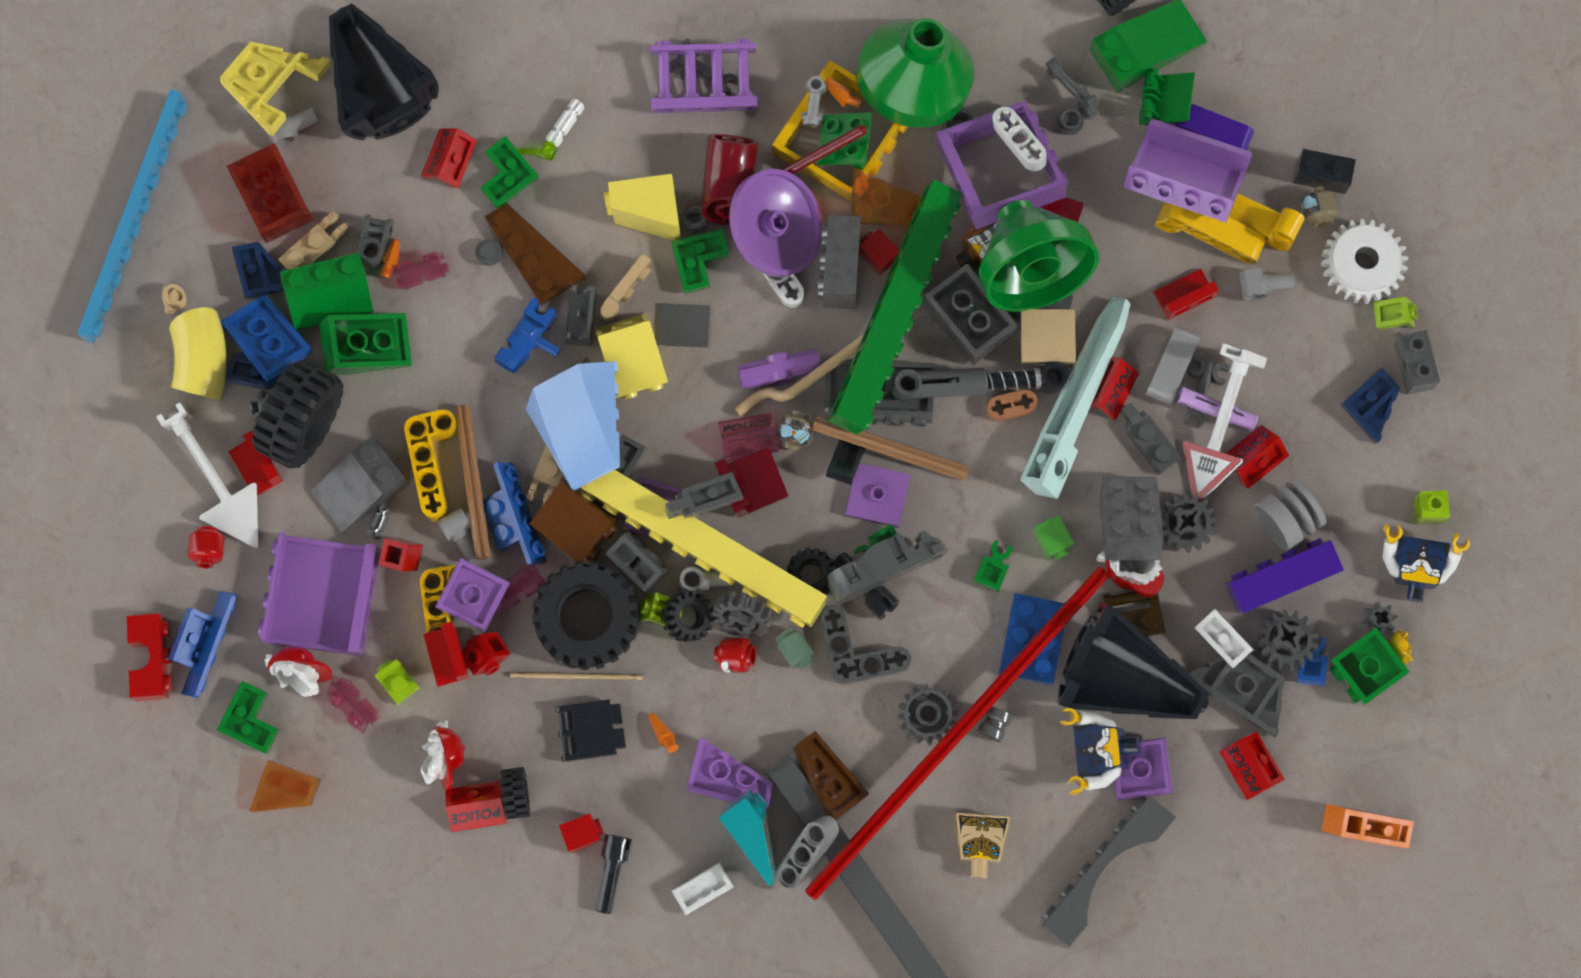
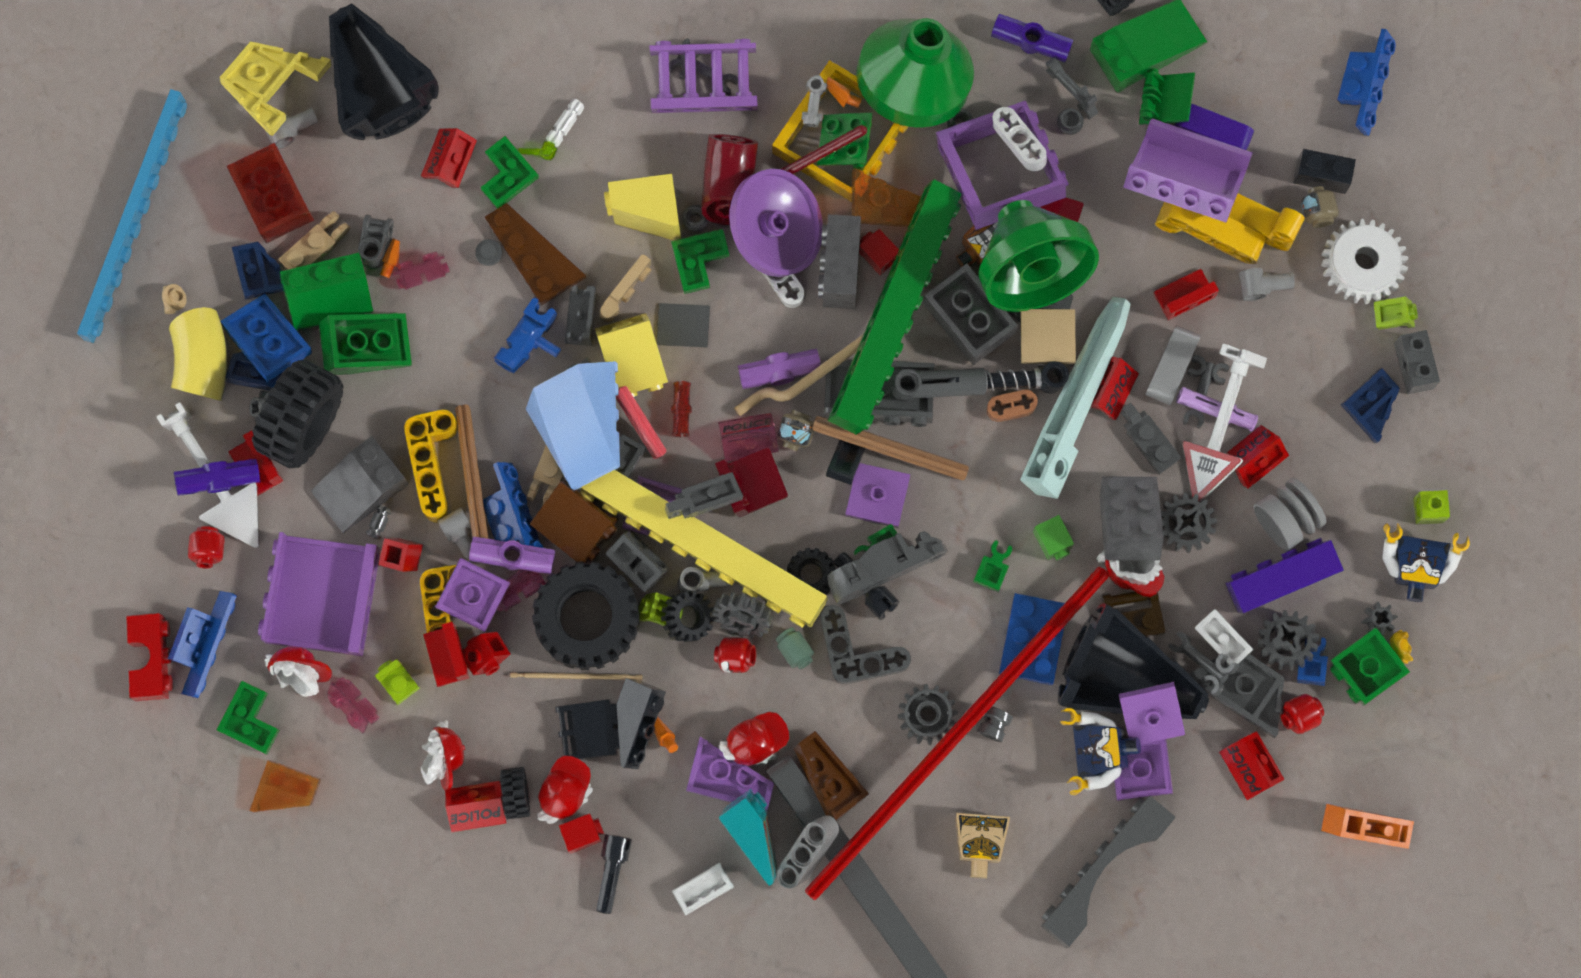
(216, 477): none -> dark purple piece
(493, 553): none -> medium lavender piece
(564, 789): none -> red hair
(636, 715): none -> slope
(640, 422): none -> coral axle
(681, 409): none -> clear red pin
(756, 739): none -> red hair
(1015, 32): none -> dark purple piece
(1152, 713): none -> medium lavender plate
(1217, 671): none -> dark grey bar
(1302, 713): none -> red head
(1365, 79): none -> blue bracket

